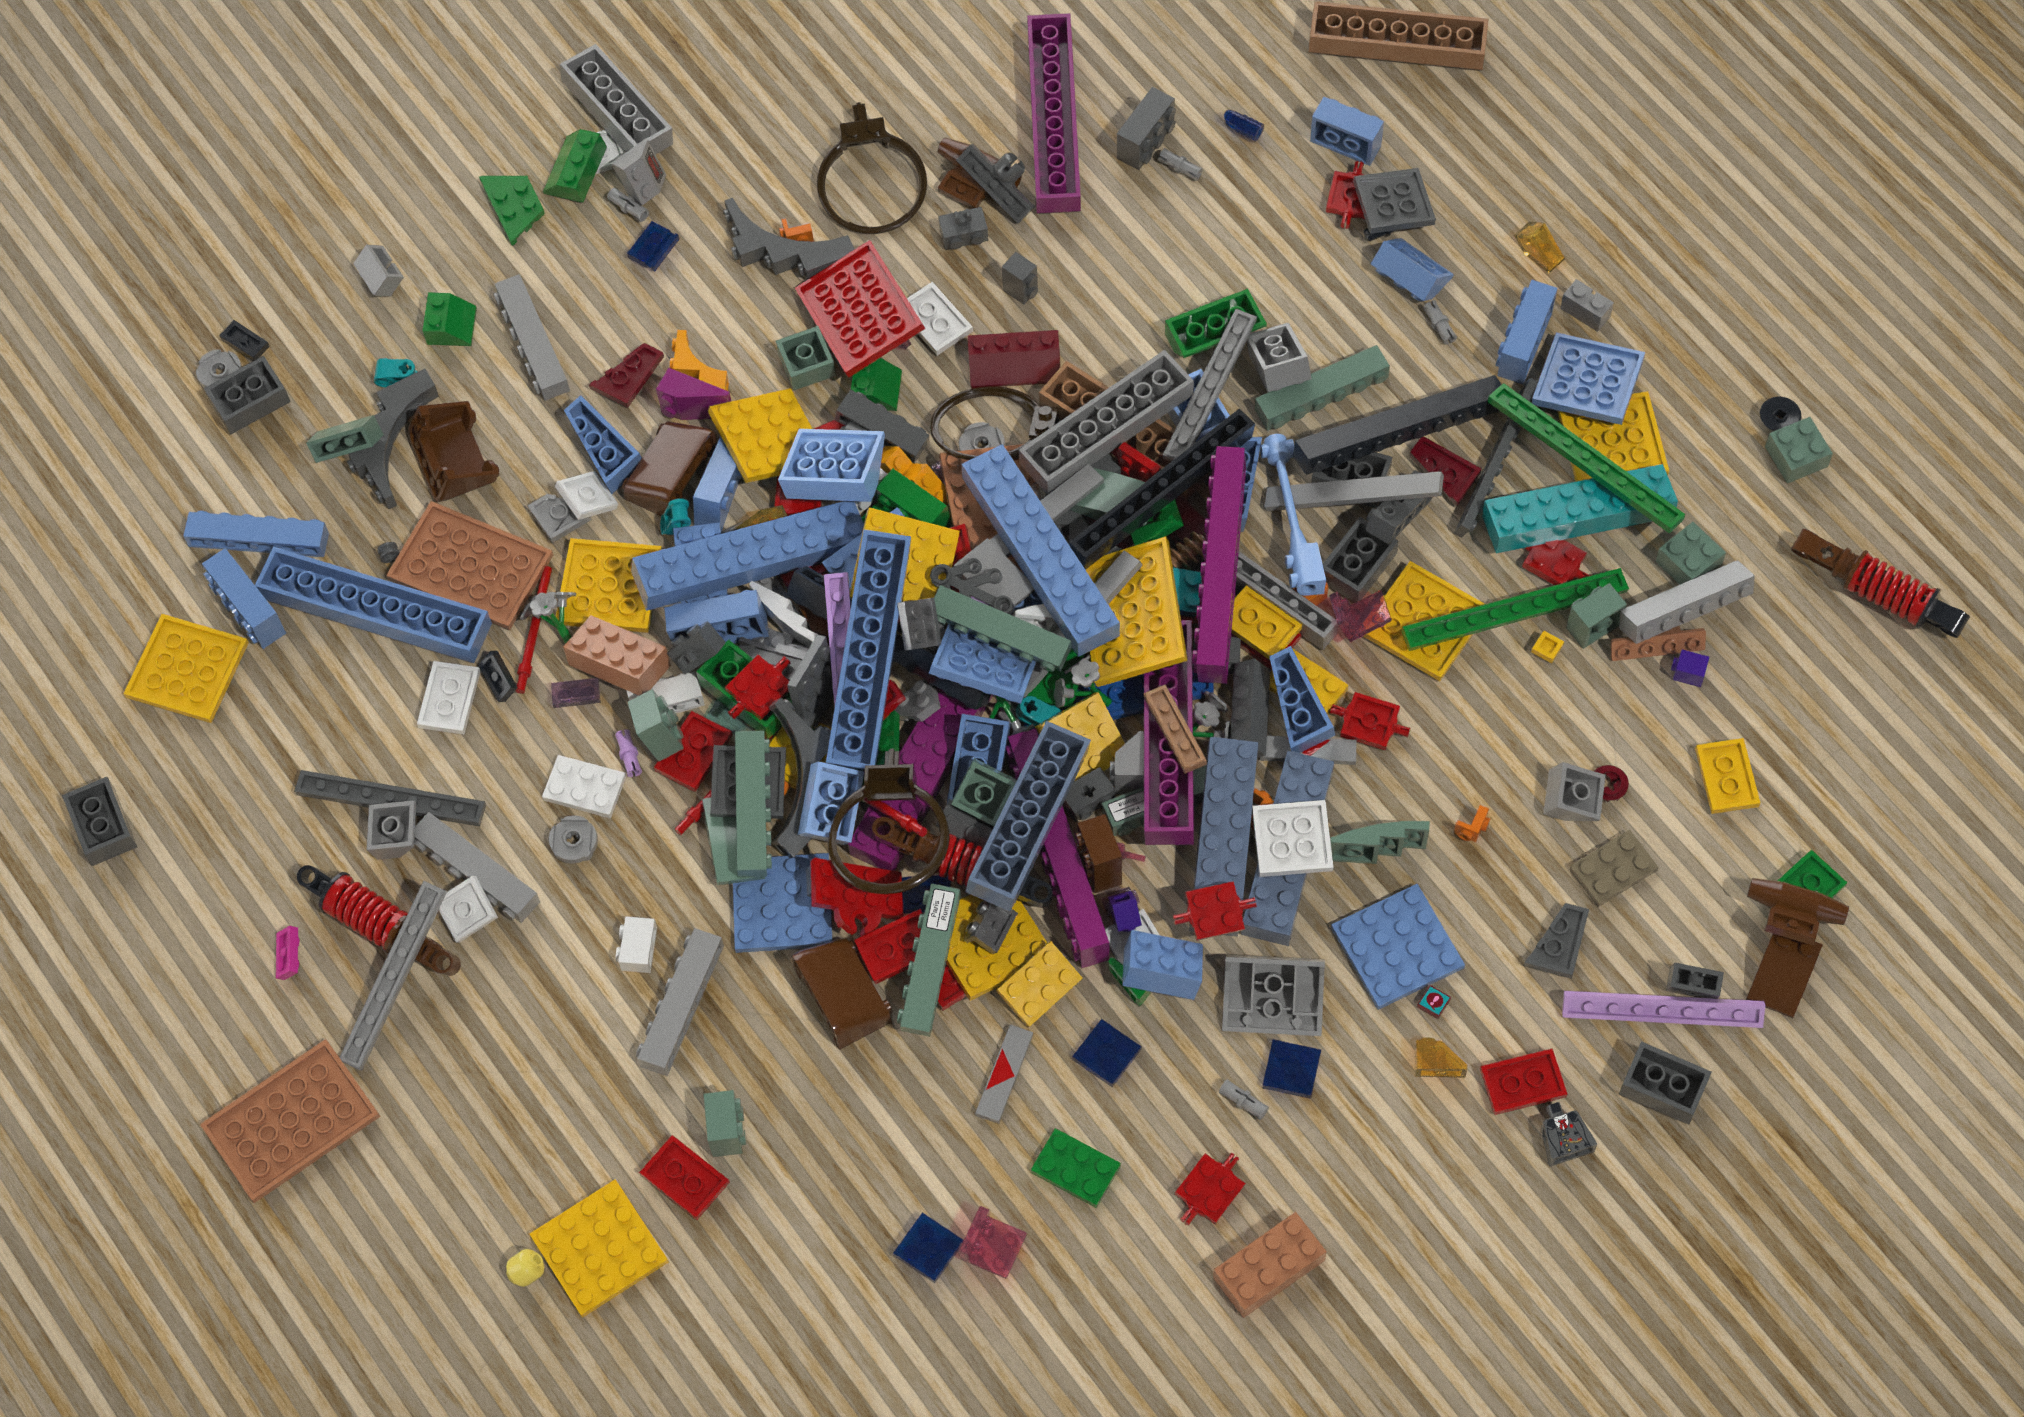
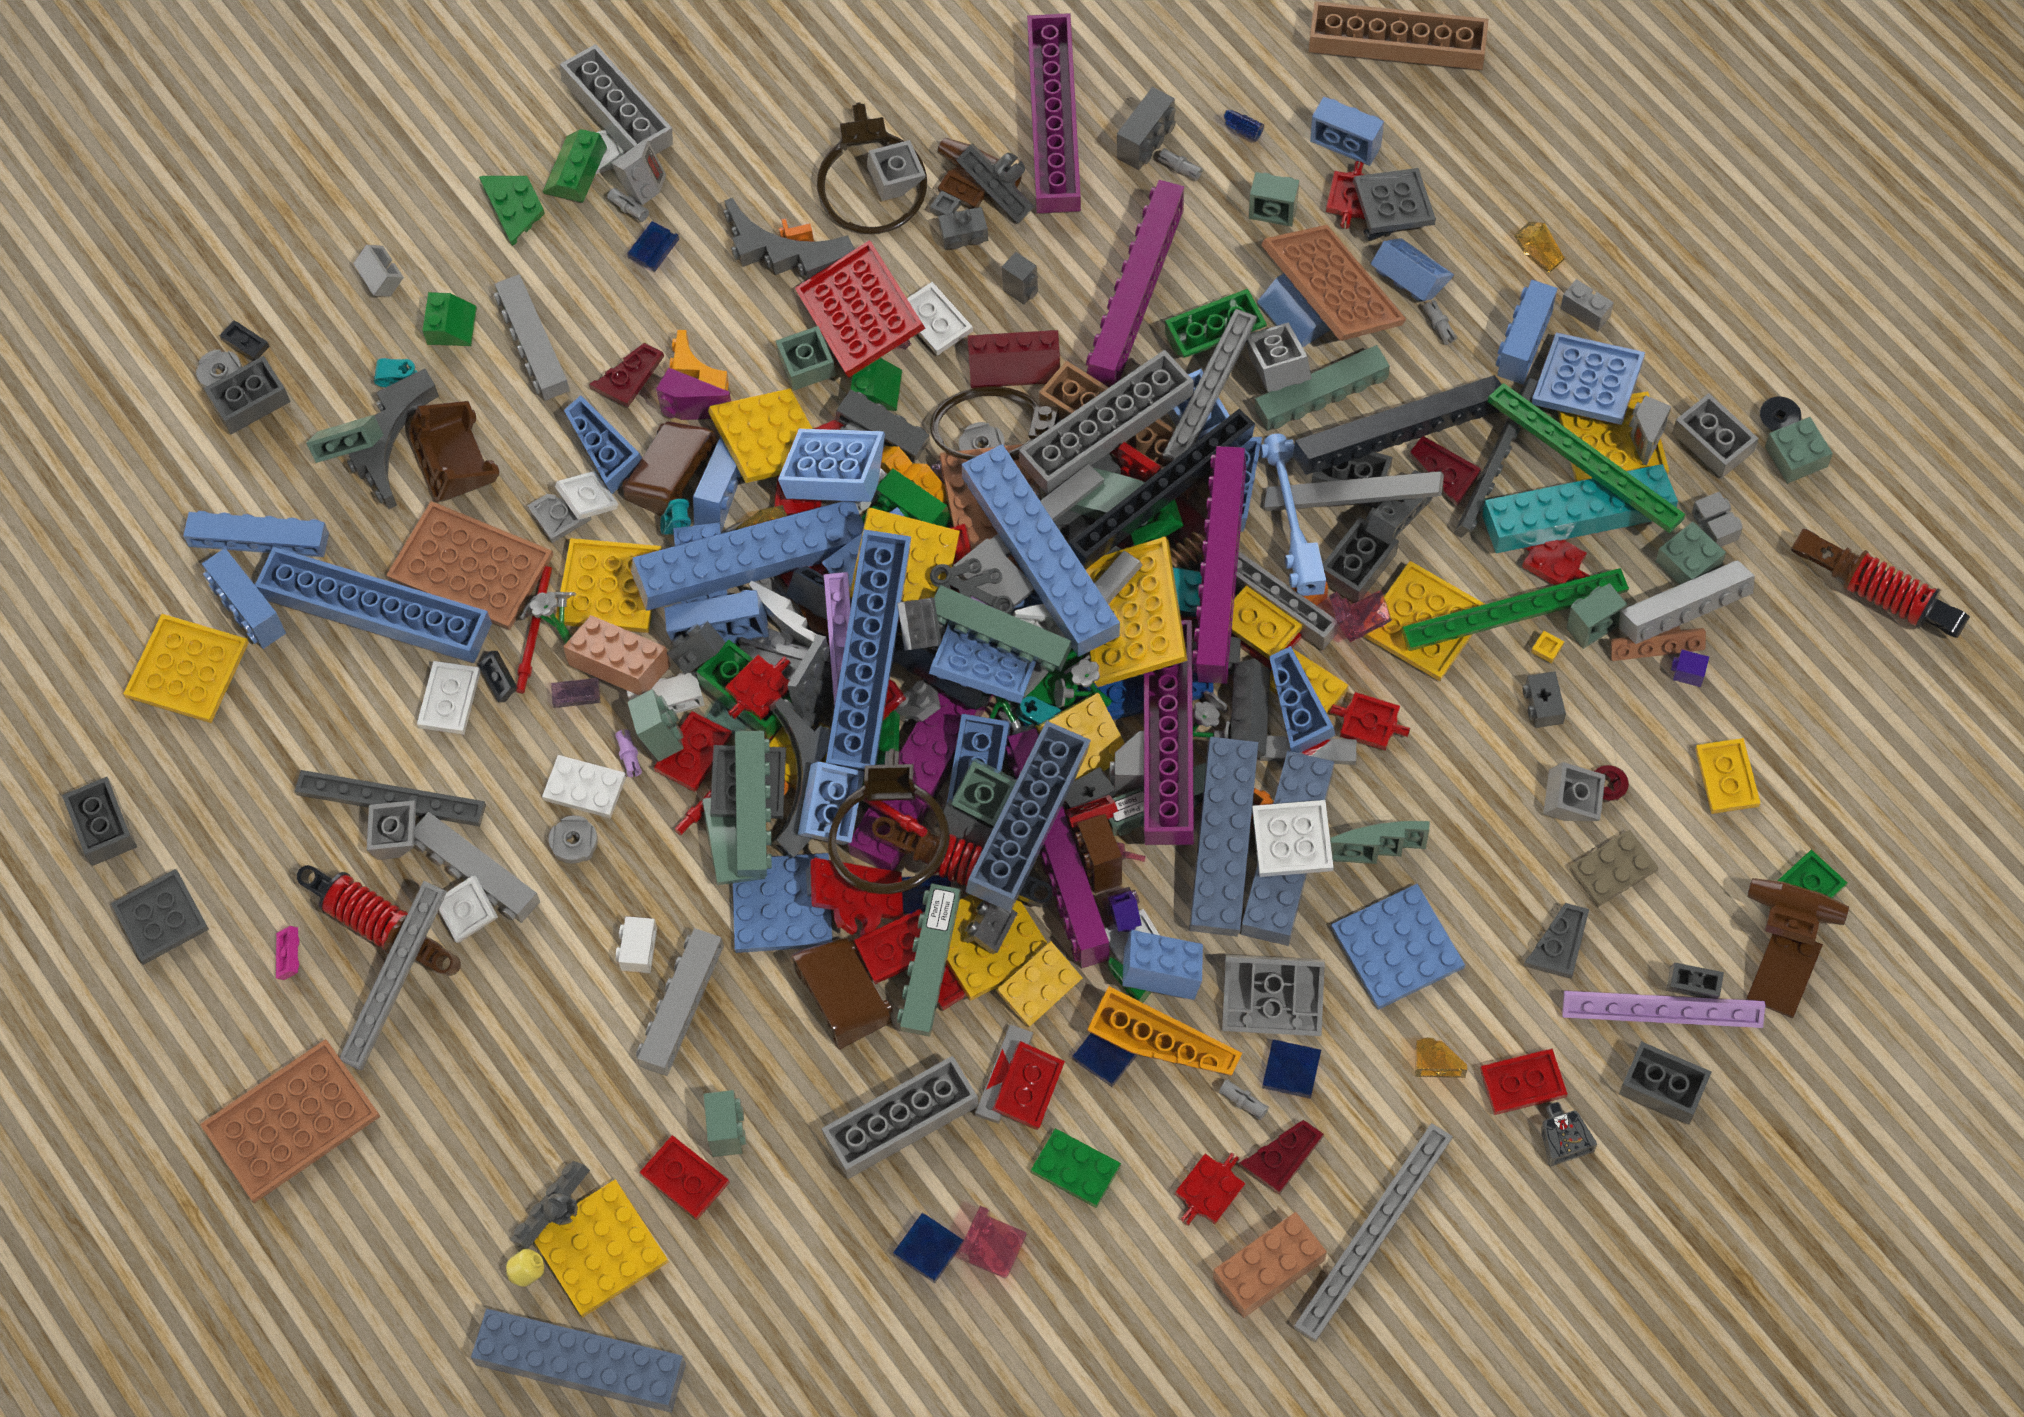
(159, 916): none -> dark grey plate
(388, 552): dark grey bush -> none
(554, 1207): none -> dark grey plate
(578, 1360): none -> sand blue brick
(894, 169): none -> light grey slope
(900, 1117): none -> light grey brick
(945, 204): none -> dark grey plate
(1028, 1085): none -> red plate
(1091, 809): none -> red plate
(1136, 284): none -> magenta brick
(1157, 1035): none -> light orange wedge
(1175, 729): medium nougat tile -> none
(1214, 911): red plate -> none
(1273, 199): none -> sand green brick
(1283, 1157): none -> dark red wing
(1286, 304): none -> medium blue slope
(1333, 282): none -> nougat plate
(1373, 1233): none -> light grey plate
(1434, 1002): tile -> none
(1472, 832): orange bracket -> none
(1550, 711): none -> dark grey brick
(1648, 426): none -> light grey slope
(1715, 435): none -> light grey brick
(1716, 519): none -> light grey piece

